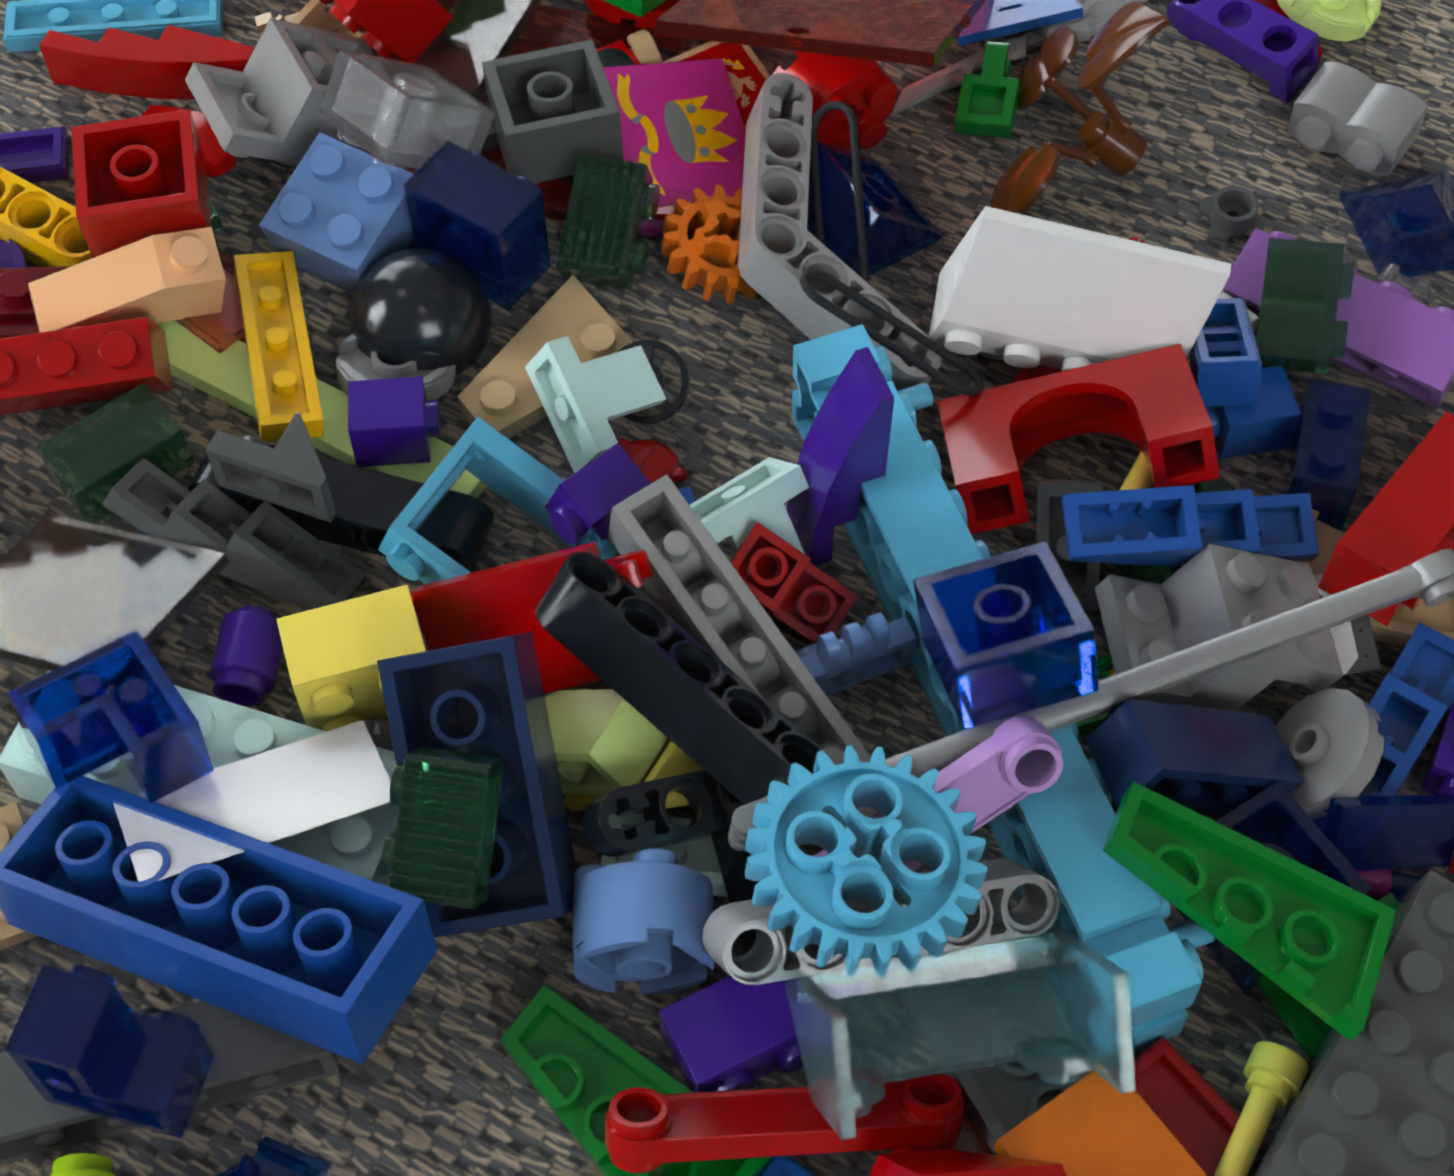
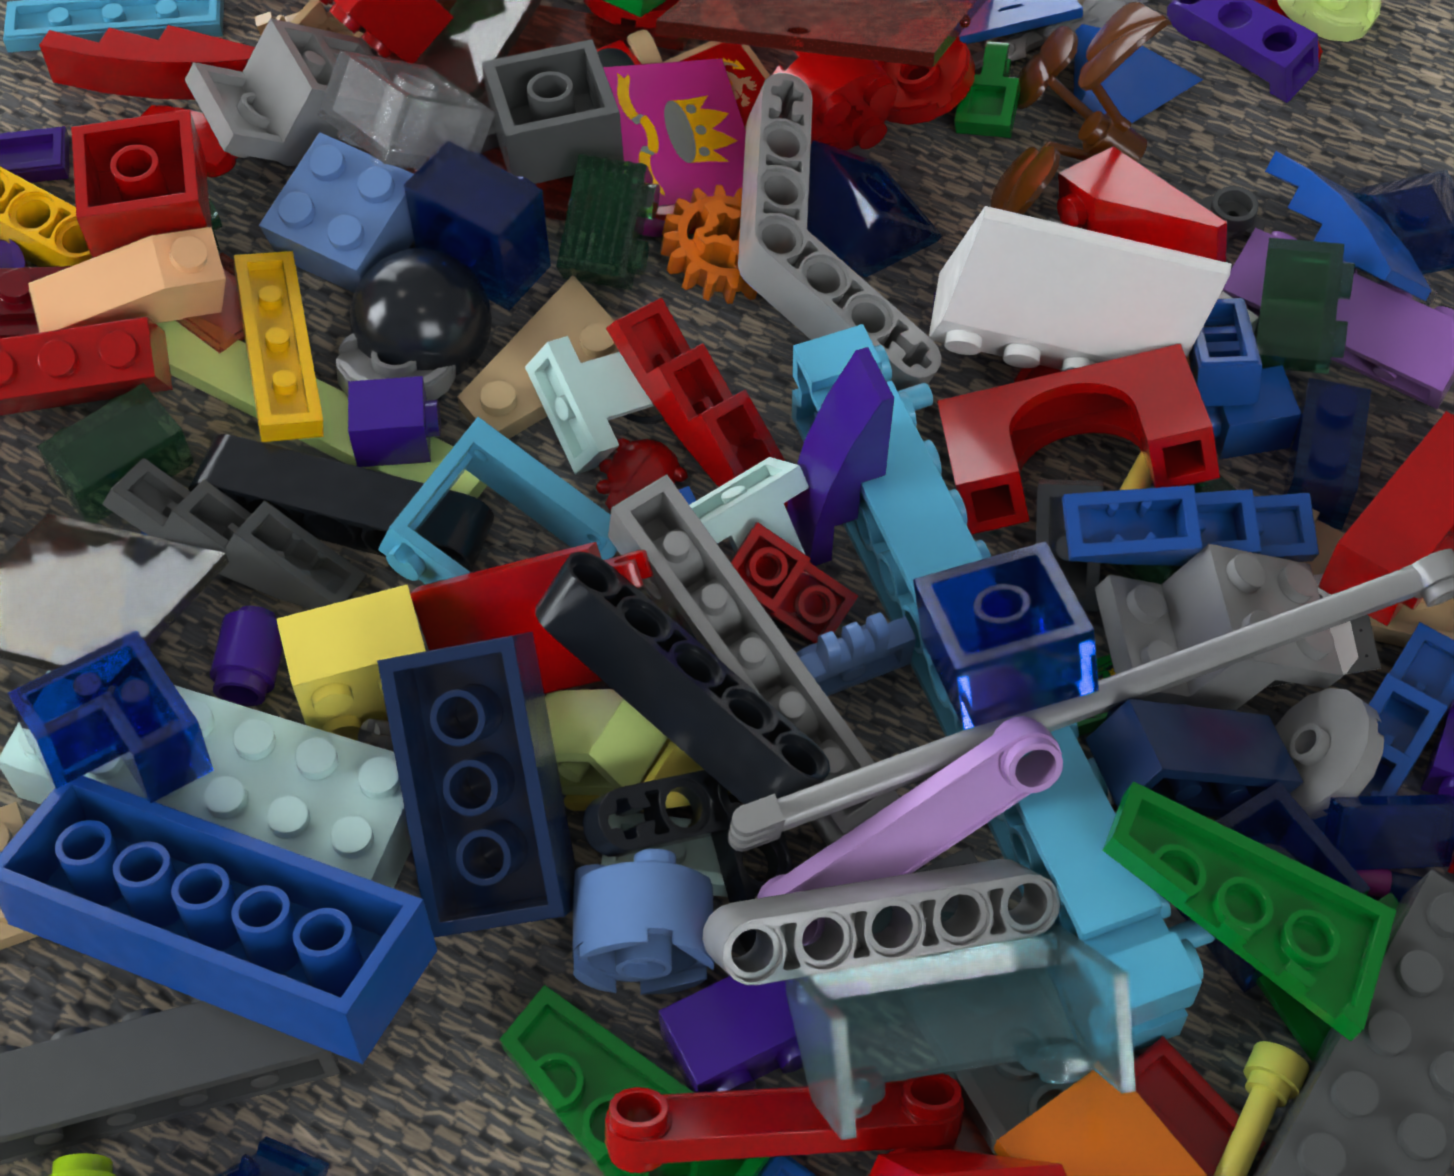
(101, 1058): clear blue brick -> none
(264, 798): white sticker -> none
(280, 475): dark grey slope -> none
(443, 826): clear green brick -> none
(586, 498): dark purple brick -> none
(691, 395): none -> red slope
(857, 179): black piece -> none
(865, 860): medium azure gear -> none
(897, 323): black piece -> none
(930, 91): none -> red plate
(1130, 202): none -> red slope
(1137, 84): none -> blue slope
(1352, 223): none -> blue slope
(1357, 118): light grey brick -> none

